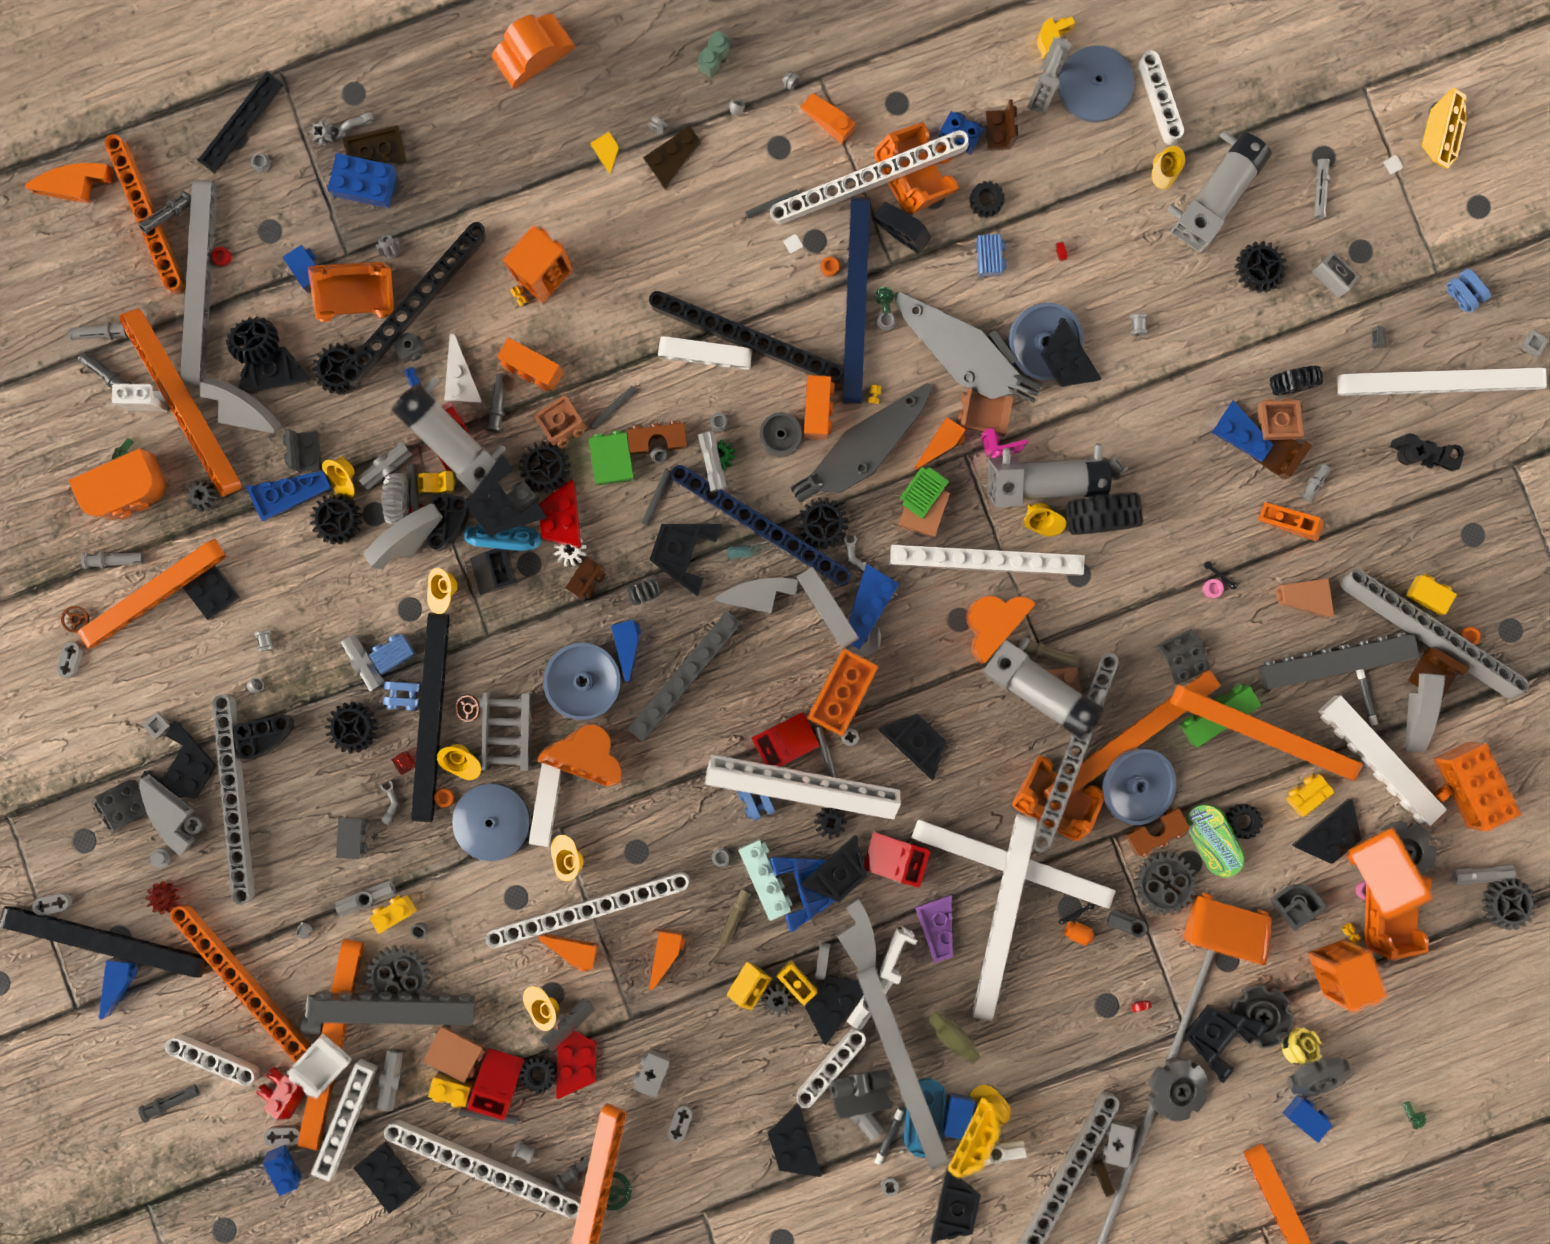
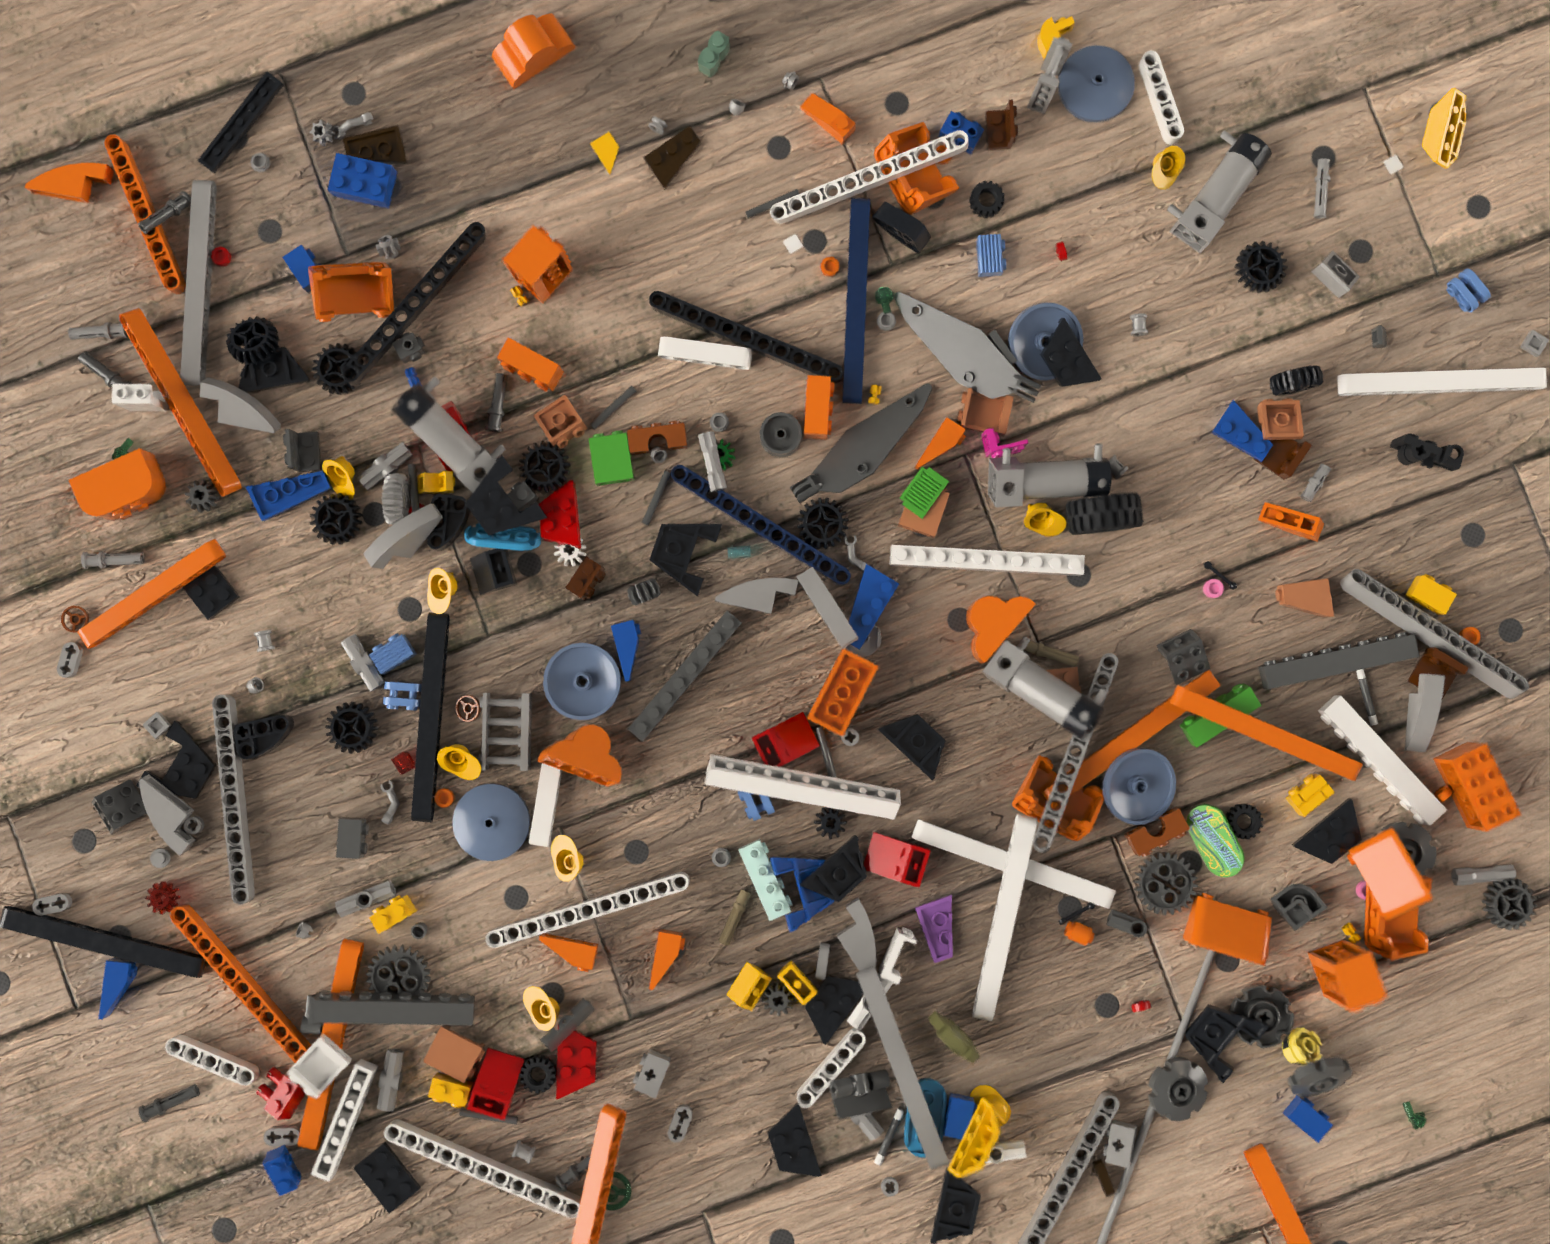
(459, 381): white wing -> none

